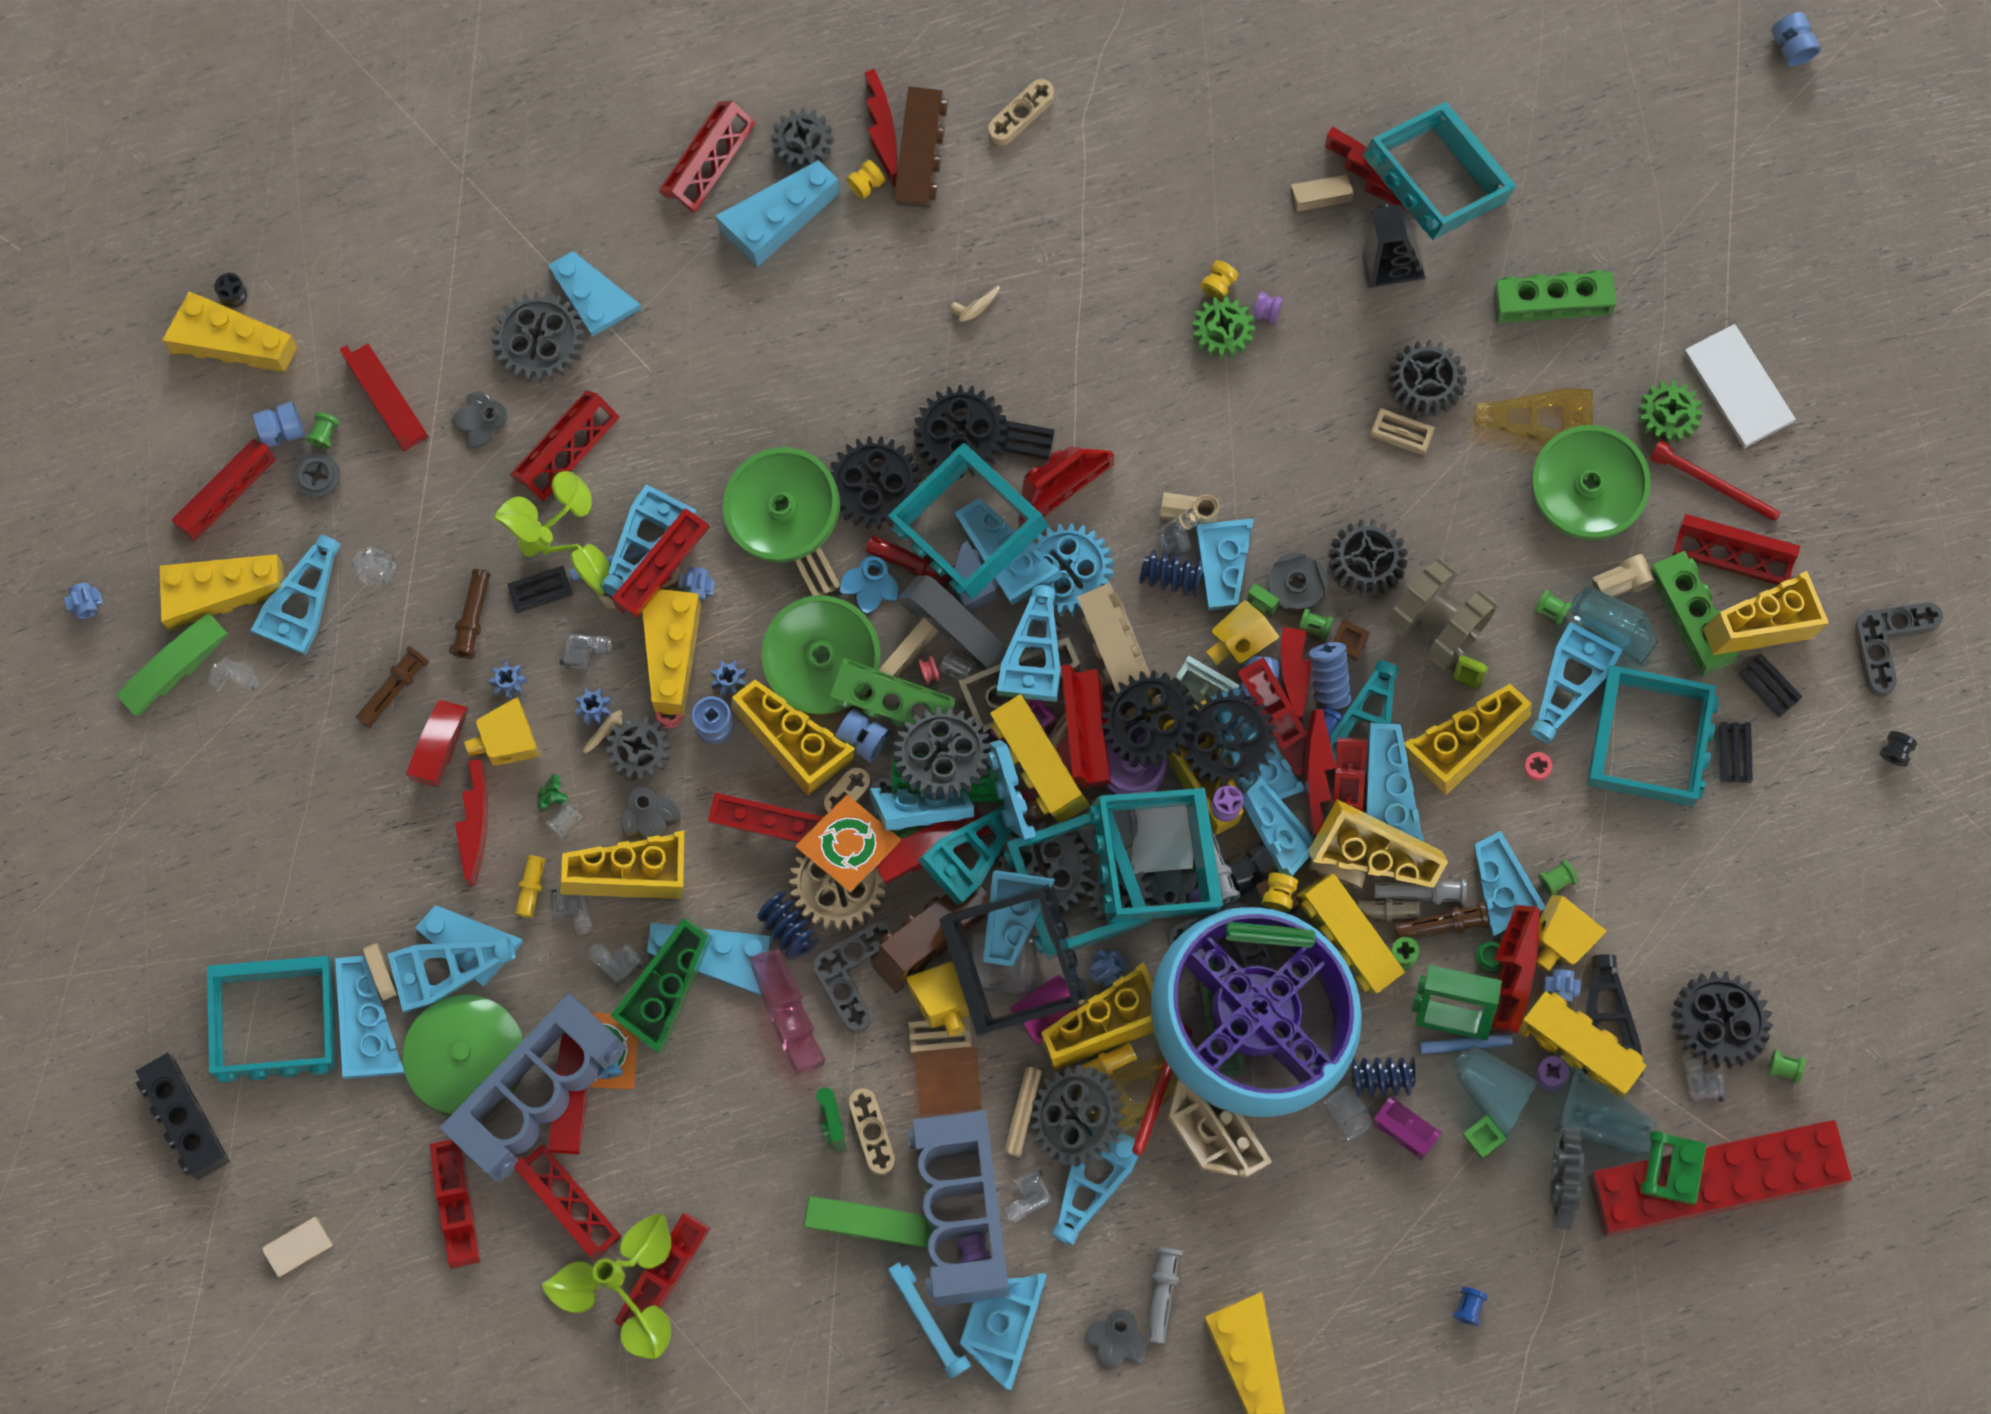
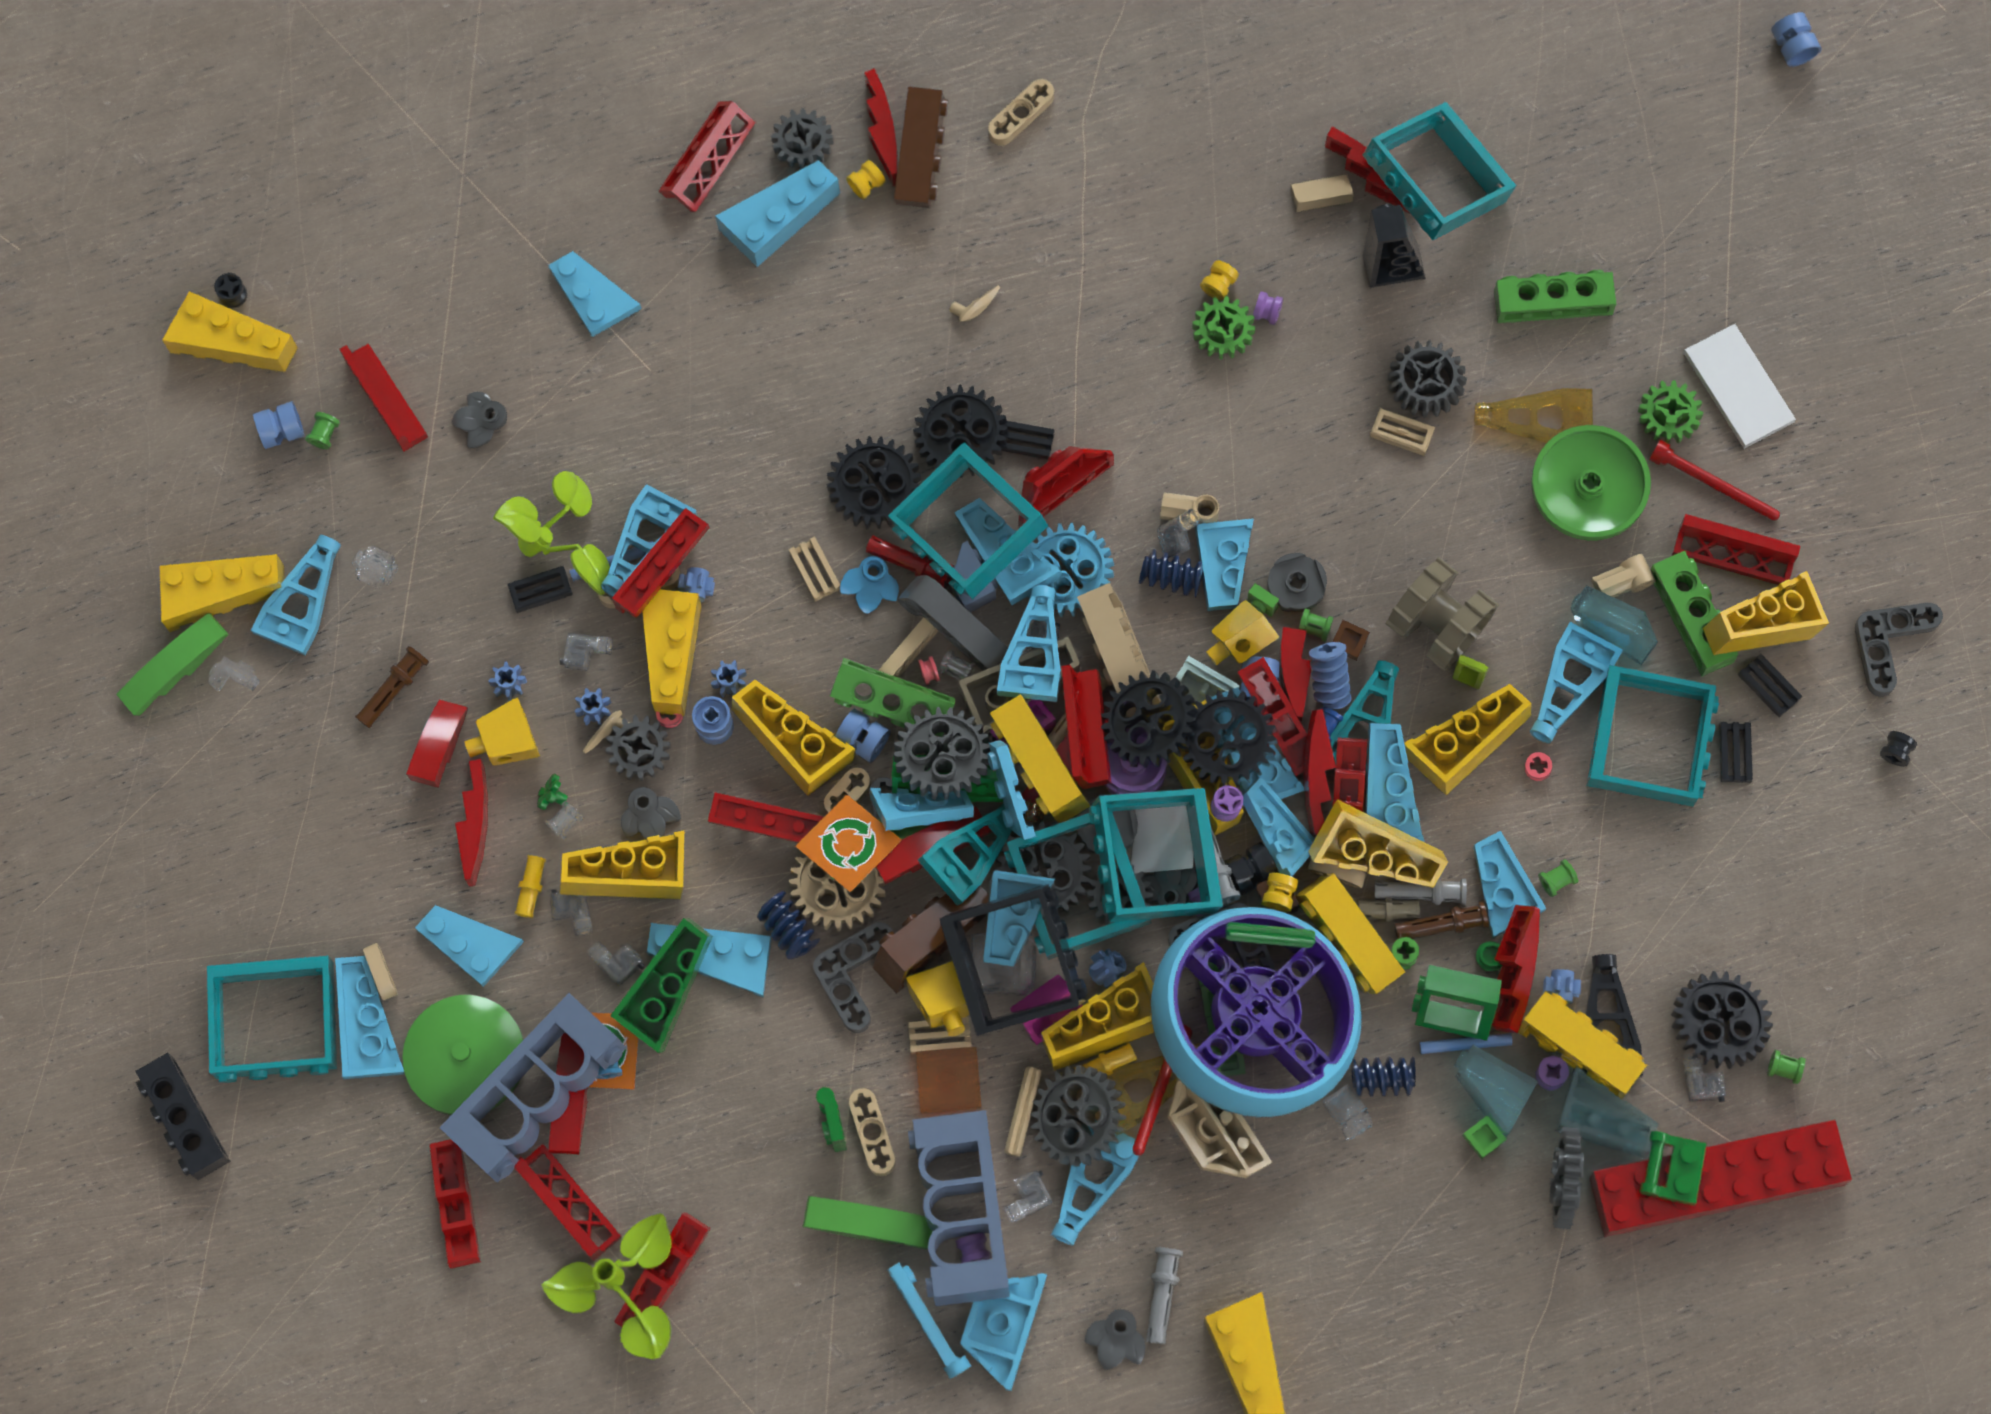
(83, 600): medium blue gear -> none
(224, 489): red fence -> none
(297, 1246): tan slope -> none
(311, 465): dark grey gear -> none
(412, 978): medium azure plate -> none
(468, 626): reddish brown pin -> none
(558, 436): red fence -> none
(564, 340): dark grey gear -> none
(781, 504): bright green dish -> none
(786, 1011): clear pink slope -> none
(807, 649): bright green dish -> none
(1376, 554): dark grey gear -> none
(1406, 1128): magenta hinge -> none
(1470, 1306): blue bush -> none
(1552, 607): bright green bush -> none
(1565, 933): yellow torso -> none

